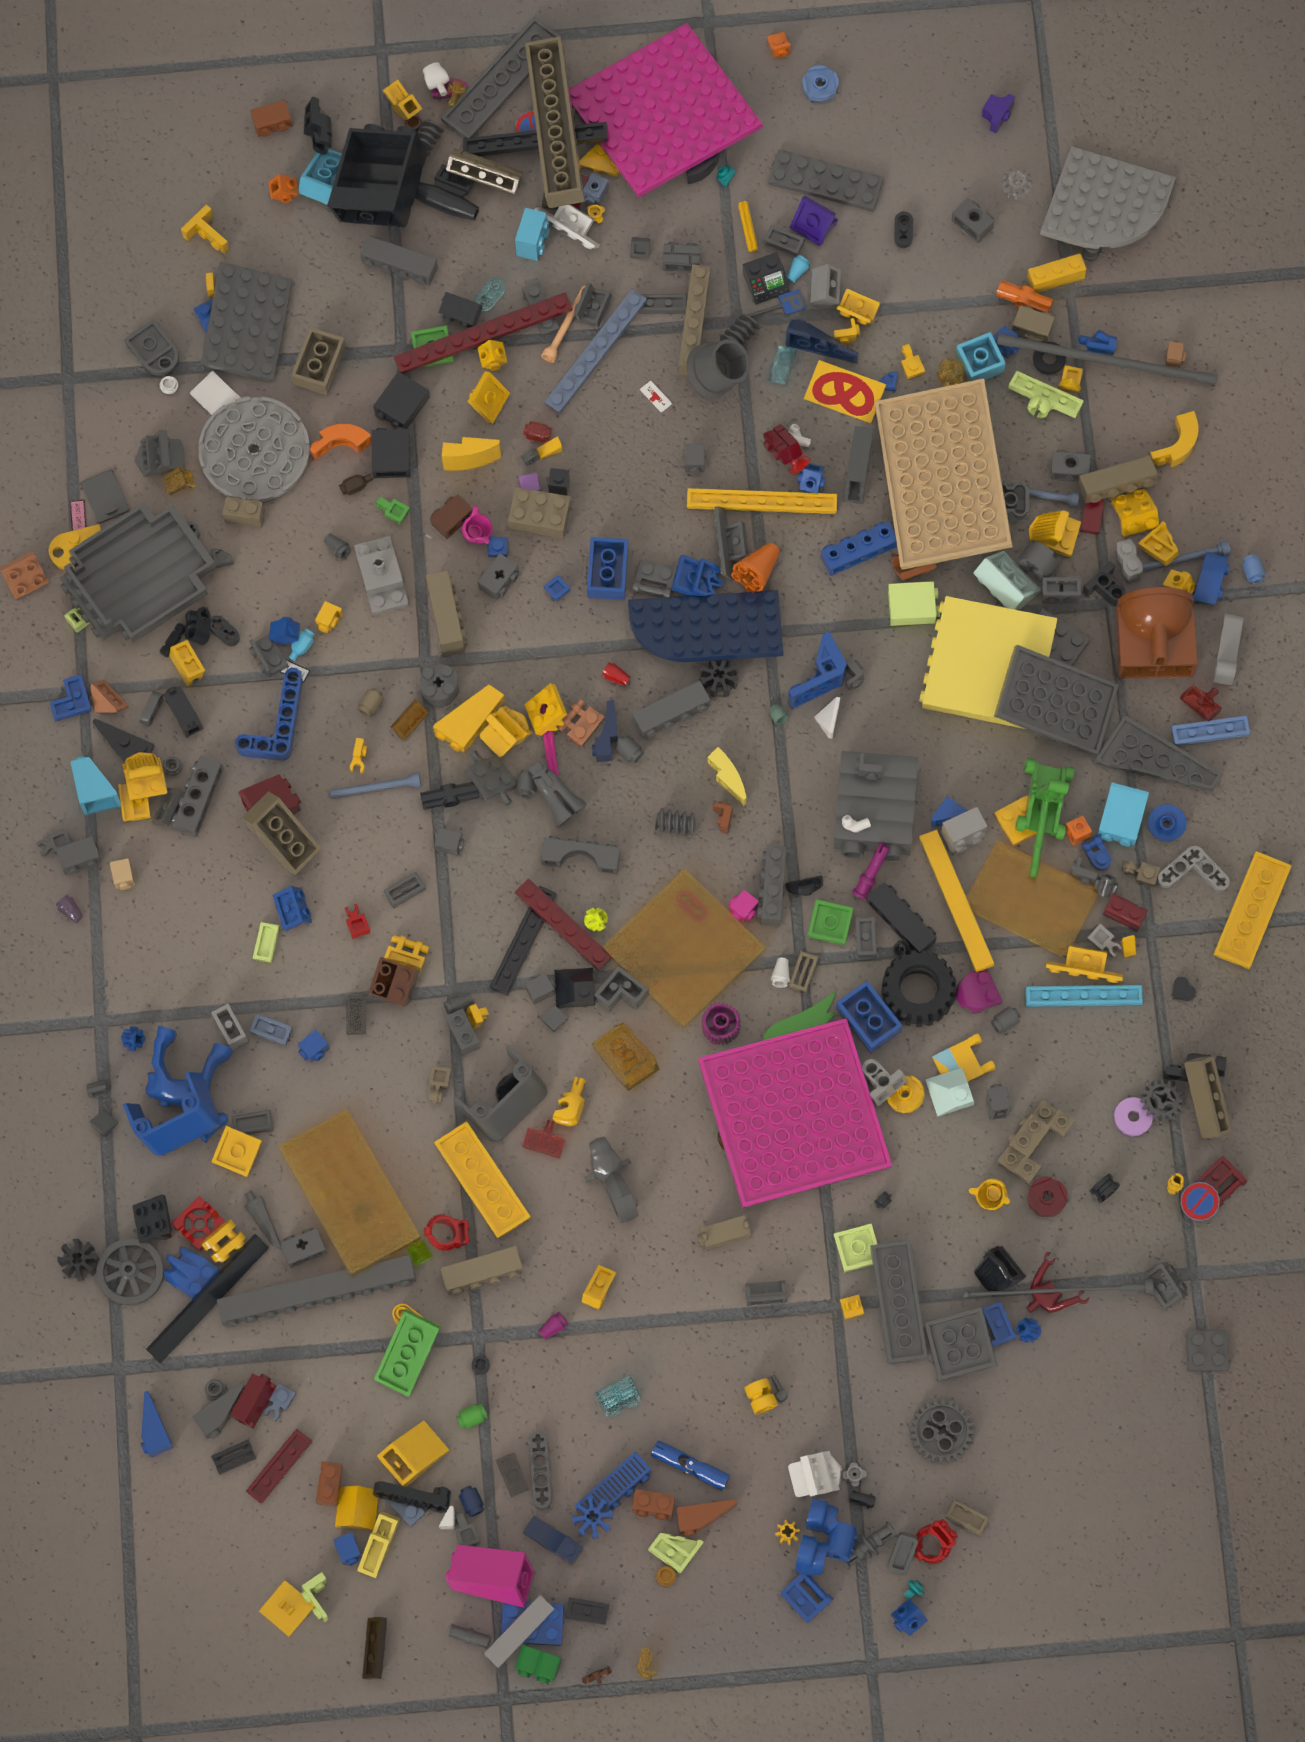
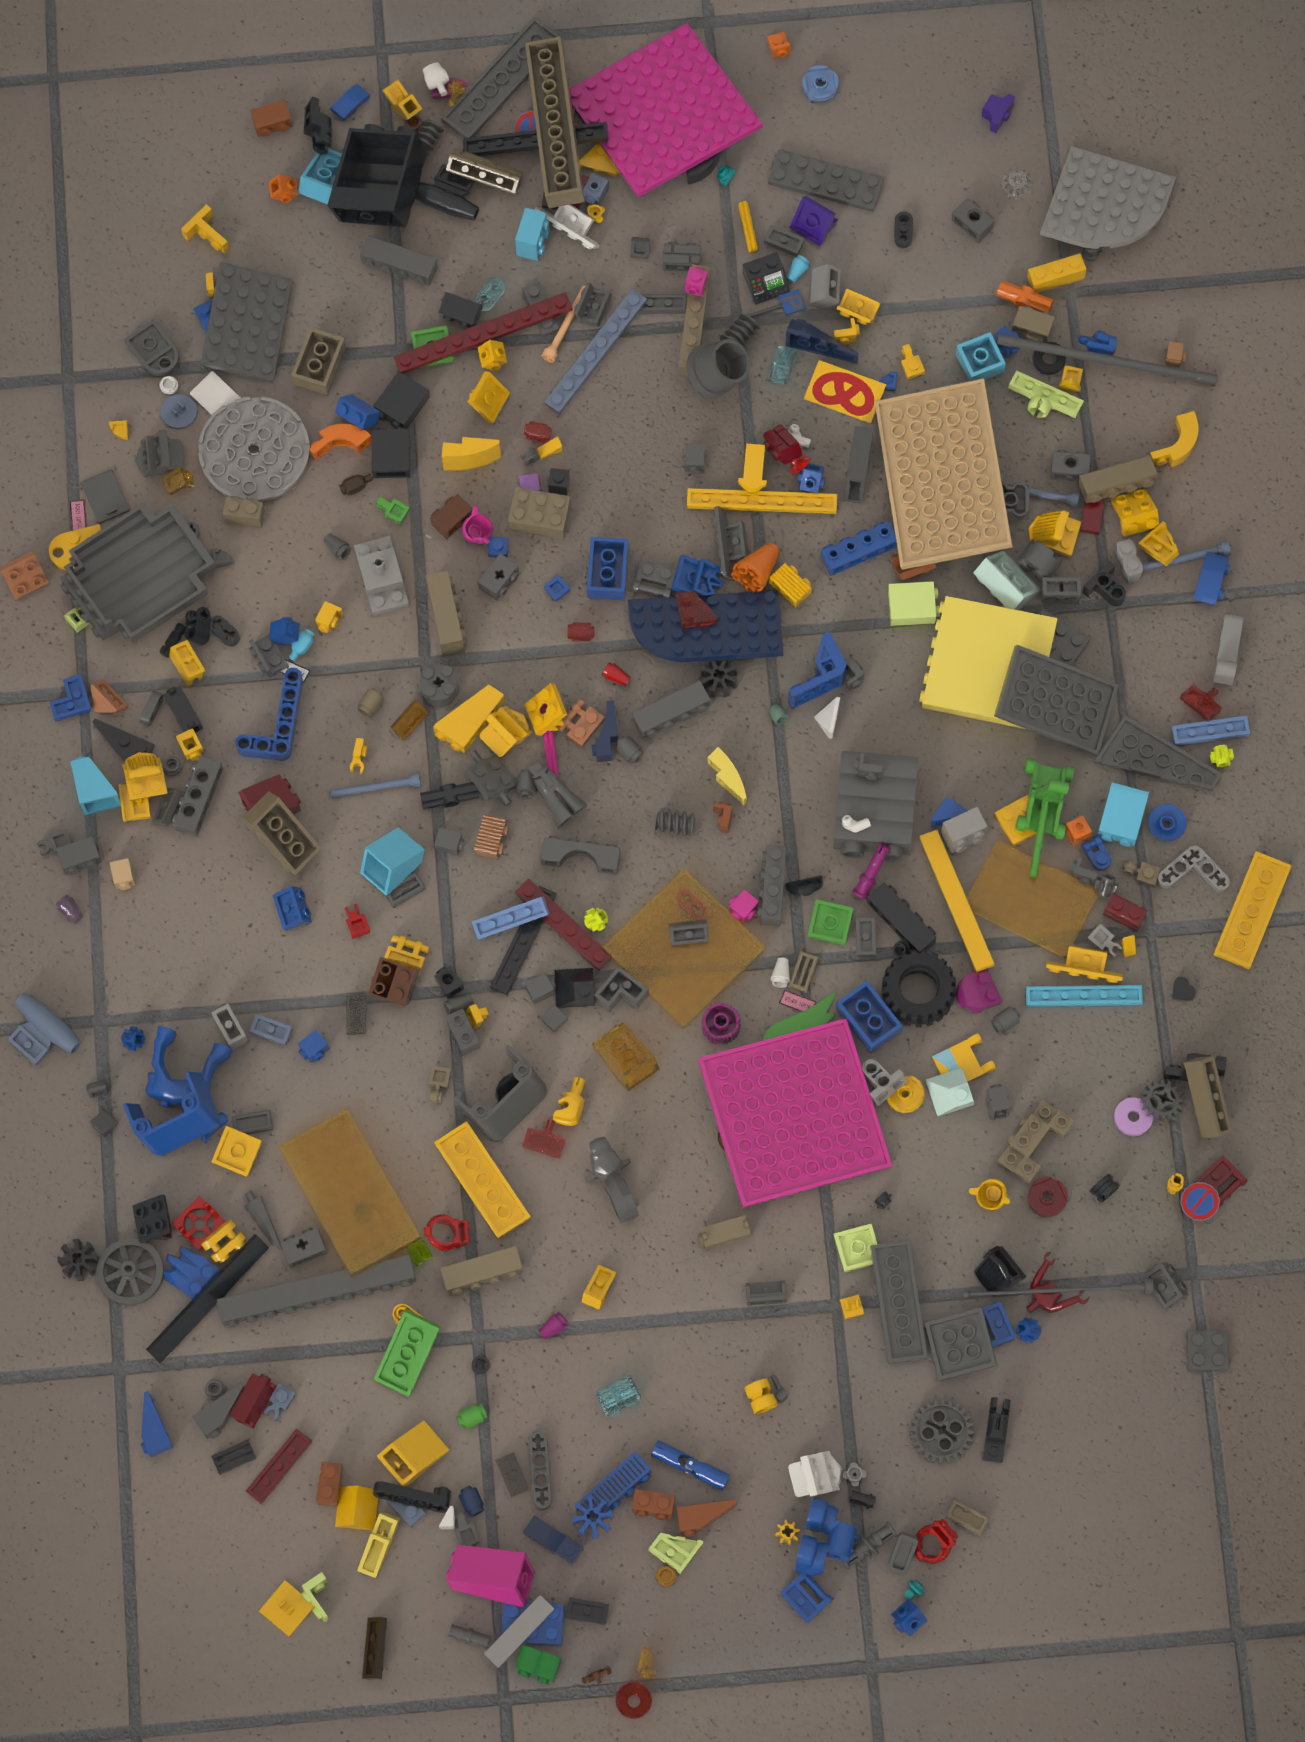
(41, 1030): none -> sand blue plate
(119, 429): none -> yellow tile
(178, 411): none -> sand blue piece
(189, 739): none -> yellow brick
(266, 942): yellowish green tile -> none
(348, 1549): blue brick -> none
(349, 101): none -> blue slope
(357, 411): none -> blue brick
(391, 860): none -> medium azure slope
(450, 989): none -> black brick
(490, 836): none -> medium nougat brick
(510, 917): none -> medium blue plate
(580, 631): none -> clear red brick
(628, 1690): none -> clear red piece
(658, 399): white sticker -> none
(688, 932): none -> dark grey slope
(693, 610): none -> clear red wing
(696, 281): none -> dark pink brick
(753, 468): none -> yellow piece
(790, 584): none -> yellow brick
(796, 1001): none -> clear pink sticker
(950, 371): clear yellow brick -> none
(996, 1431): none -> black plate
(1155, 634): dark orange piece -> none
(1180, 580): yellow brick -> none
(1222, 756): none -> neon yellow gear
(1253, 569): medium blue brick -> none

